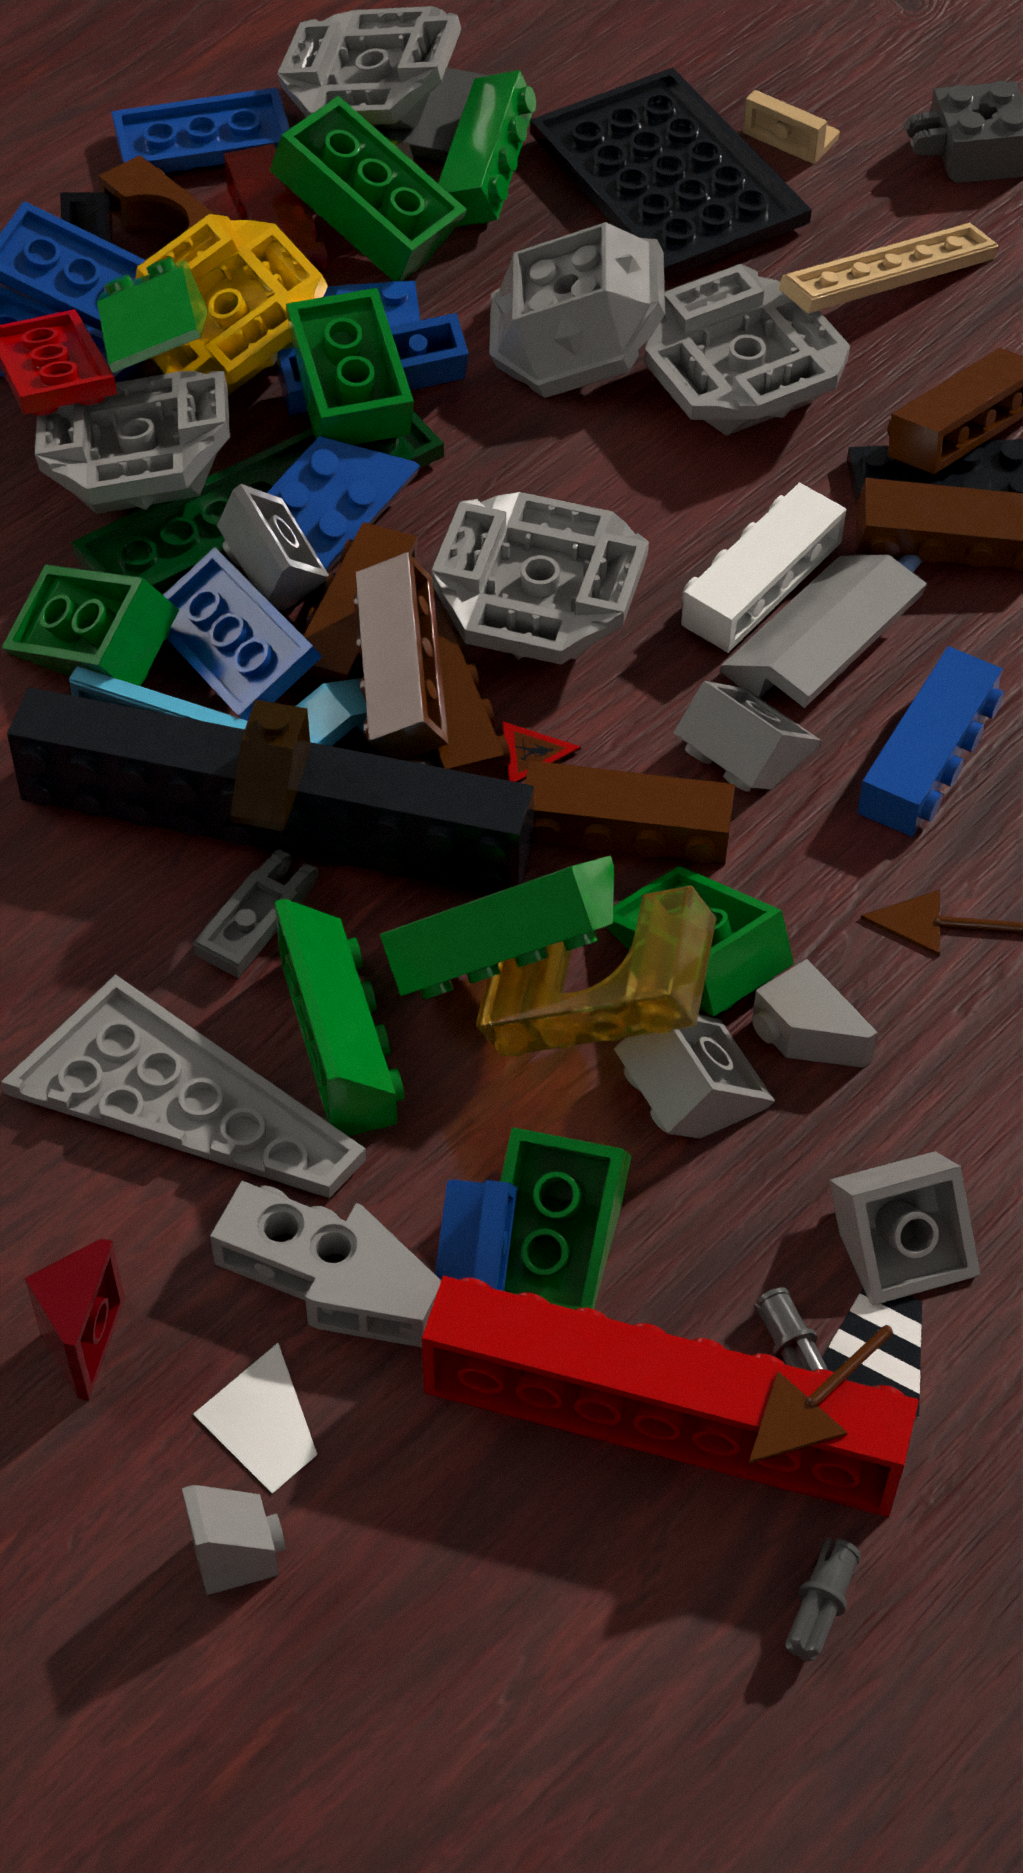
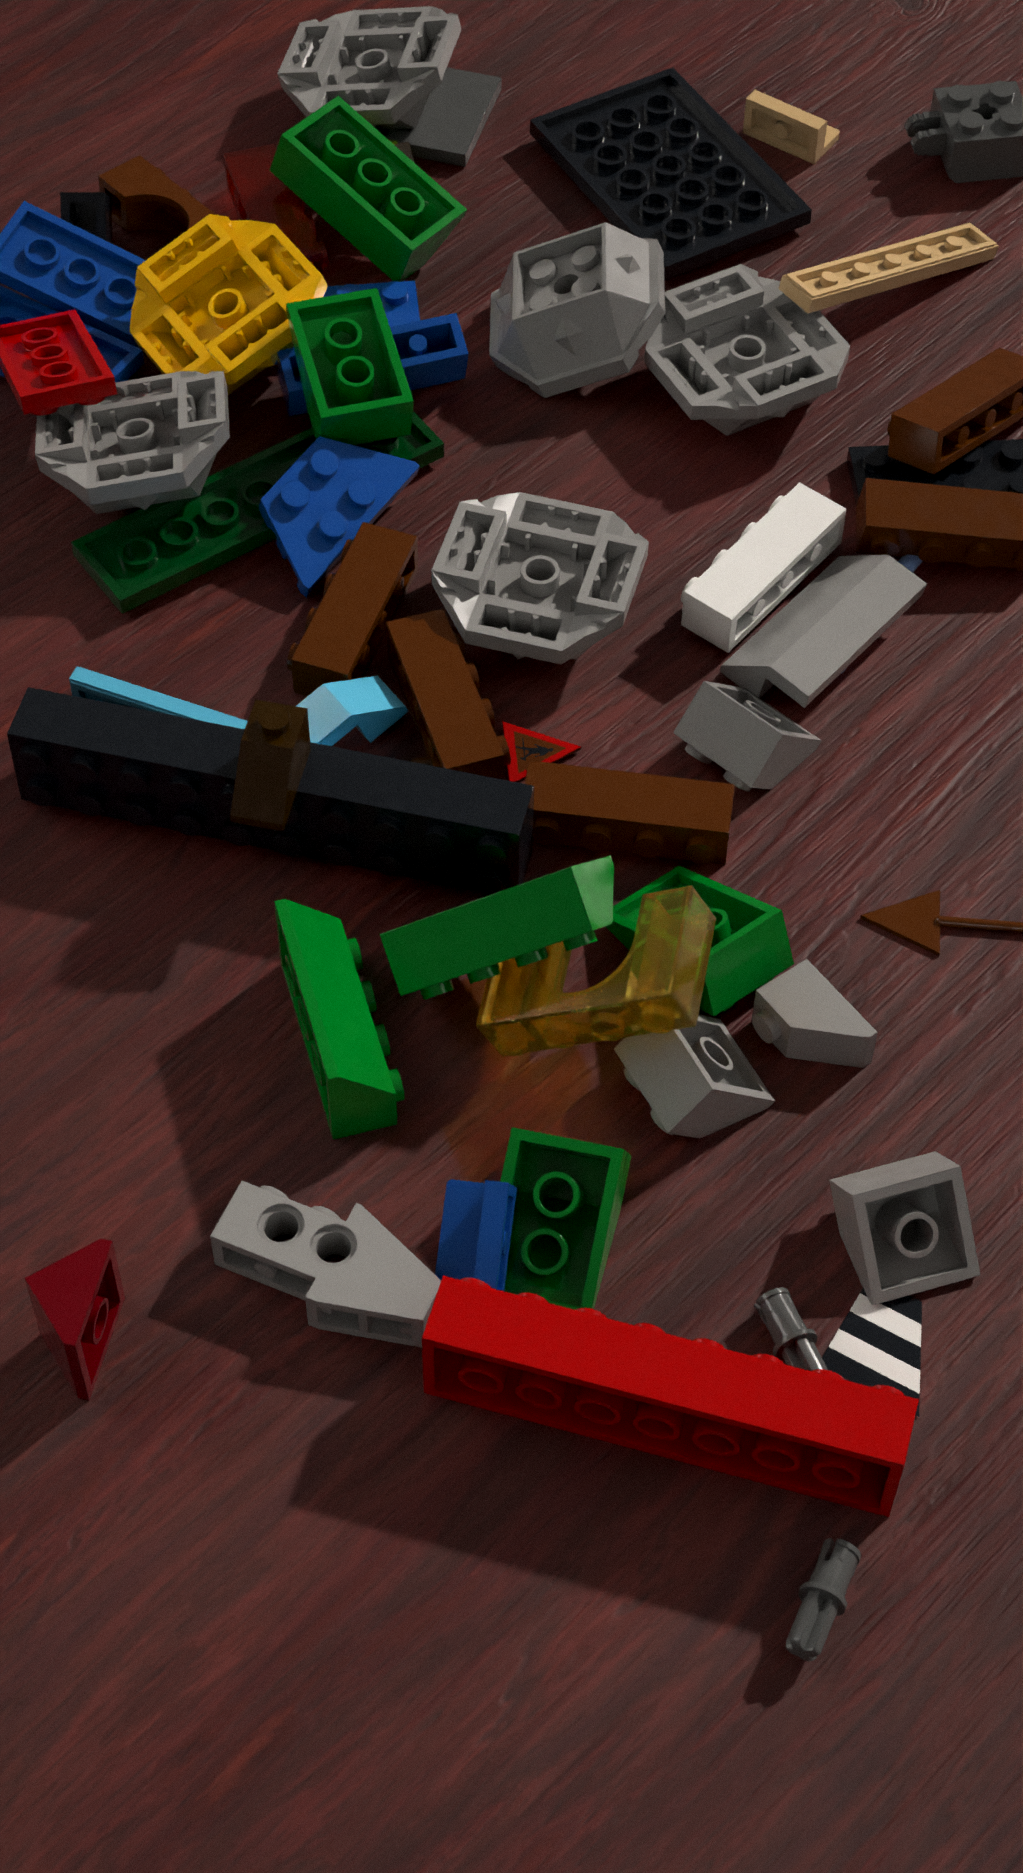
(92, 623): green slope -> none
(150, 313): green slope -> none
(163, 1081): light grey wing -> none
(200, 130): blue plate -> none
(232, 1537): light grey slope -> none
(236, 635): blue plate -> none
(249, 915): dark grey hinge -> none
(262, 1421): white sticker -> none
(270, 547): light grey slope -> none
(400, 658): brick -> none
(488, 145): green brick -> none
(796, 1420): reddish brown piece -> none
(930, 742): blue brick -> none

